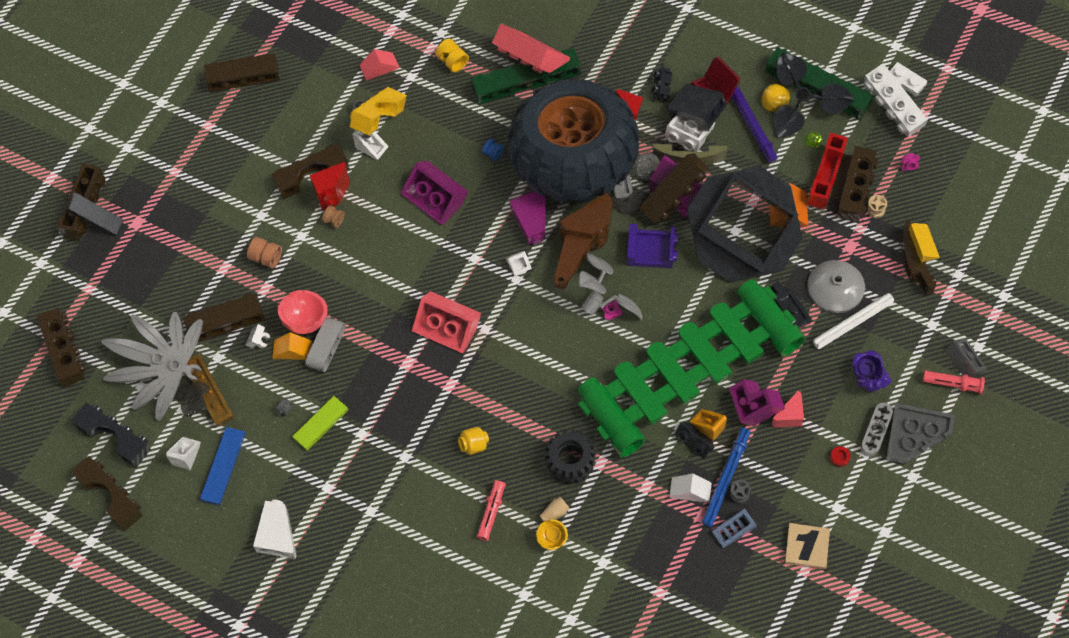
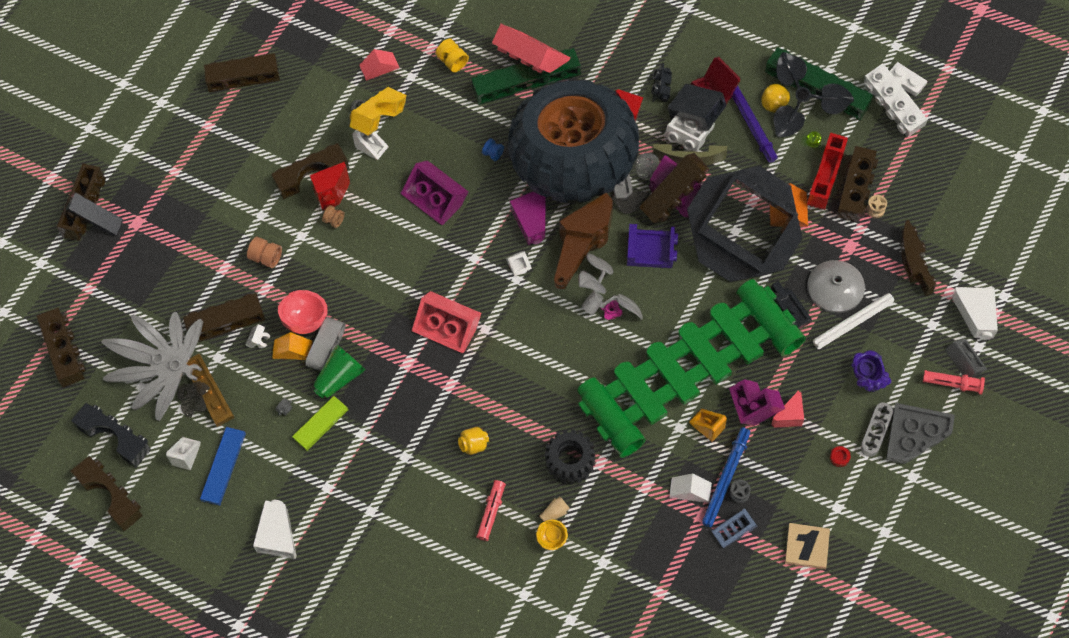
(337, 372): none -> green cone
(689, 435): black hinge -> none
(910, 162): dark pink plate -> none
(923, 242): yellow slope -> none
(977, 310): none -> white slope

